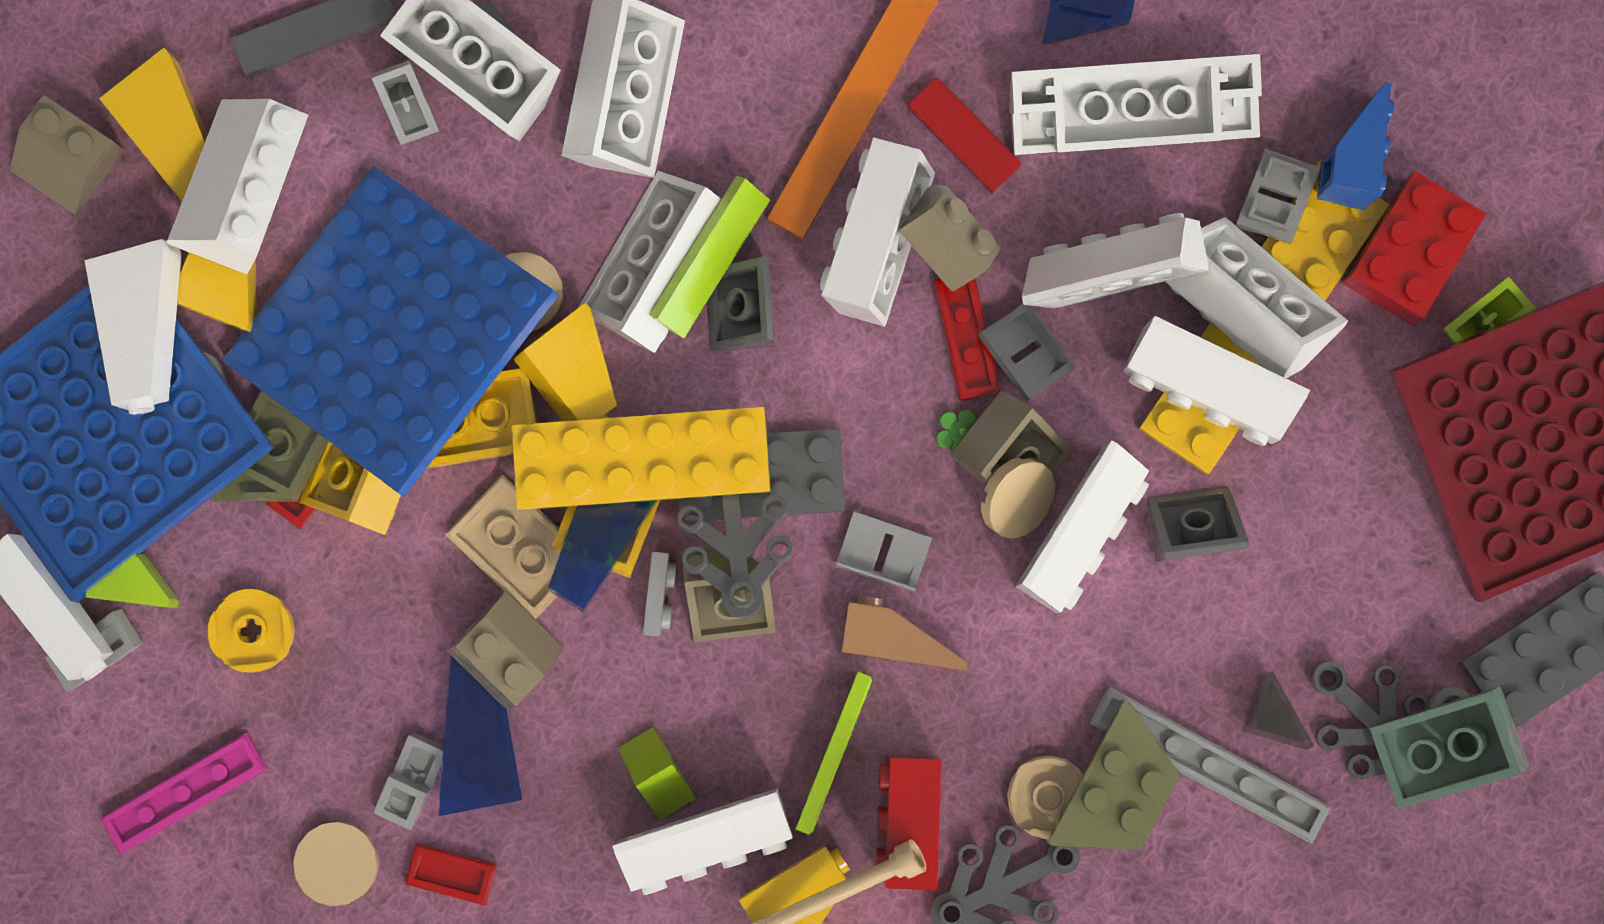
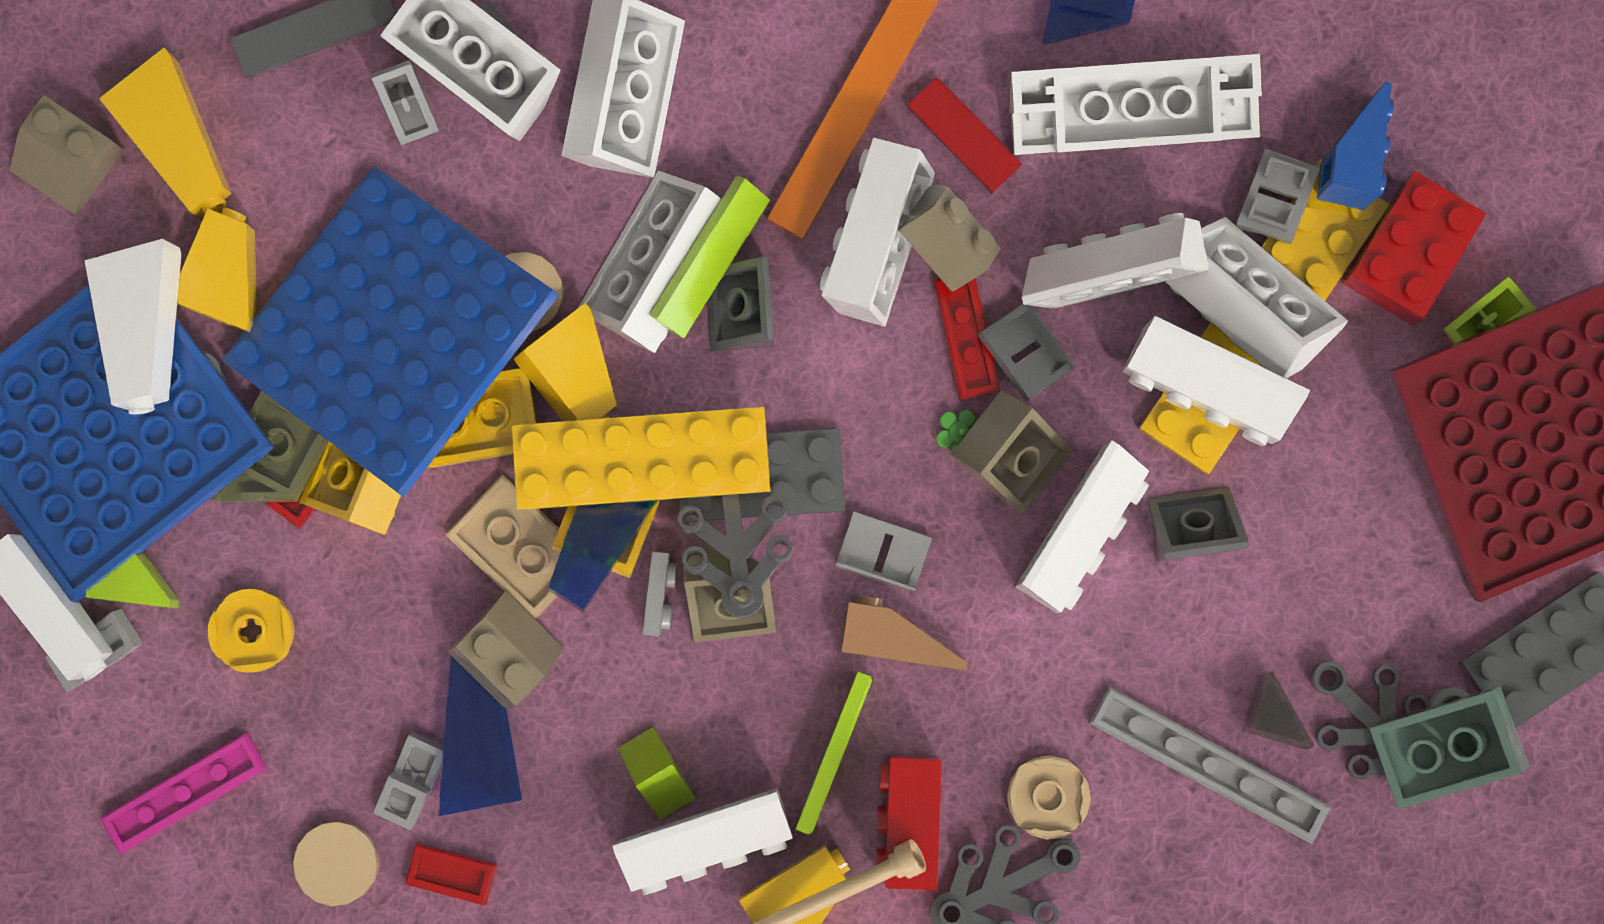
(237, 181): white slope -> none
(1018, 497): tan tile -> none
(1119, 789): olive wing -> none

